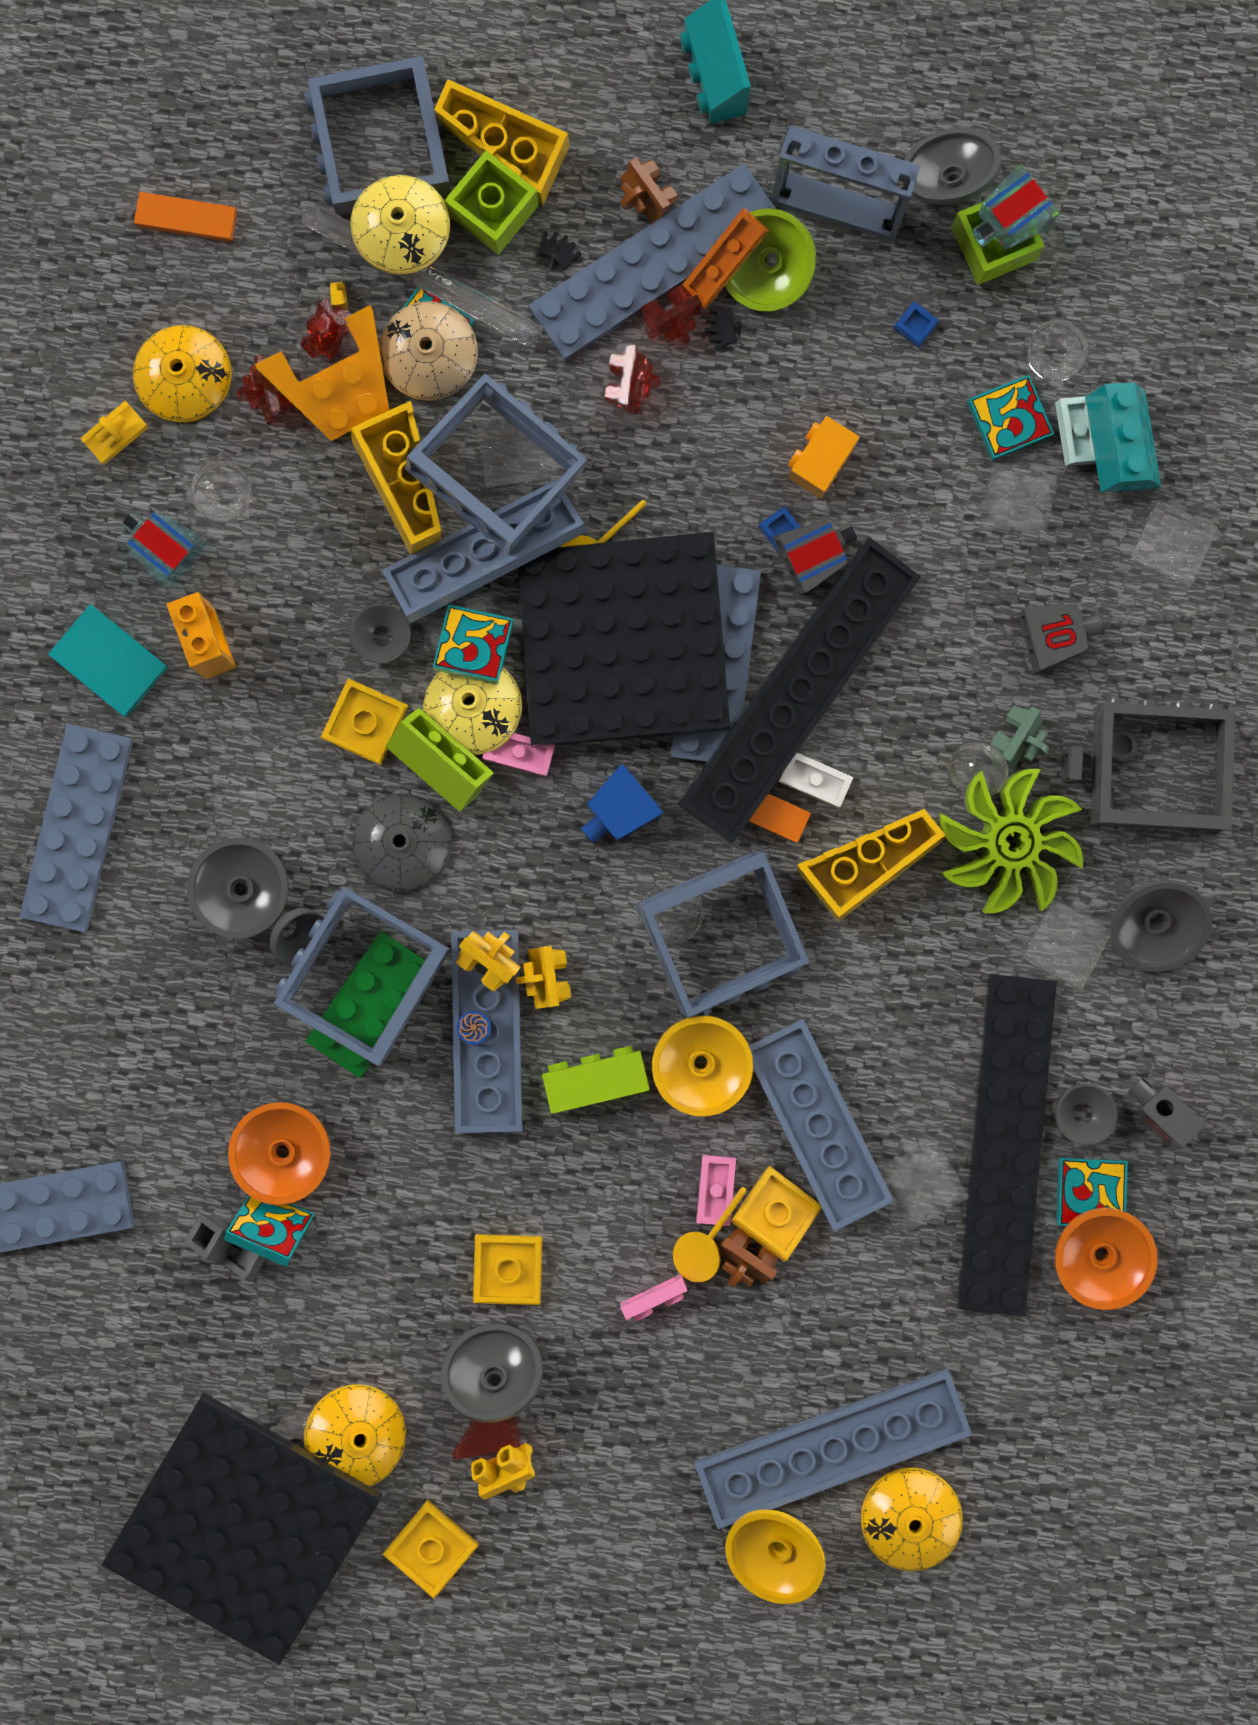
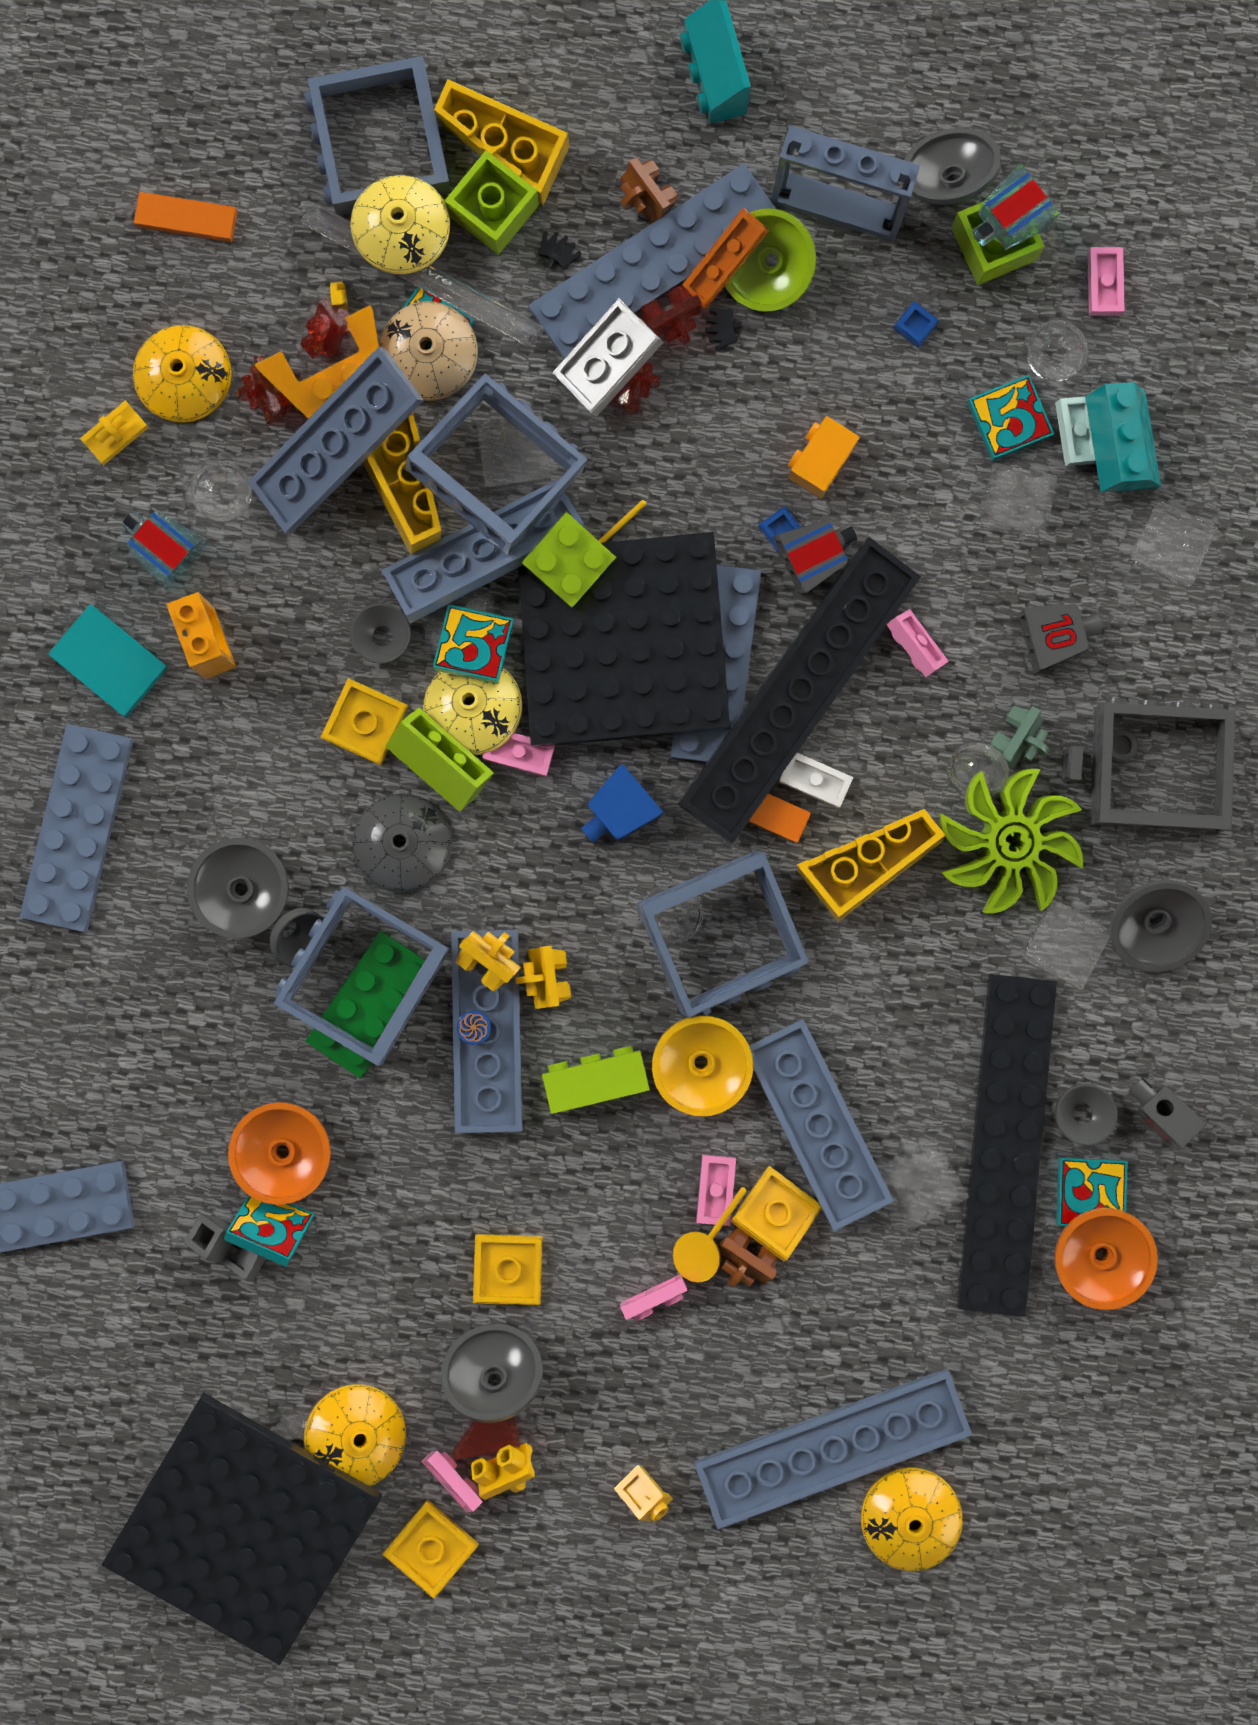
(335, 440): none -> sand blue plate
(462, 1490): none -> bright pink plate
(568, 559): none -> lime plate
(607, 357): none -> tile
(643, 1495): none -> yellow bracket
(768, 1568): yellow dish -> none
(917, 642): none -> bright pink plate
(1105, 281): none -> bright pink plate

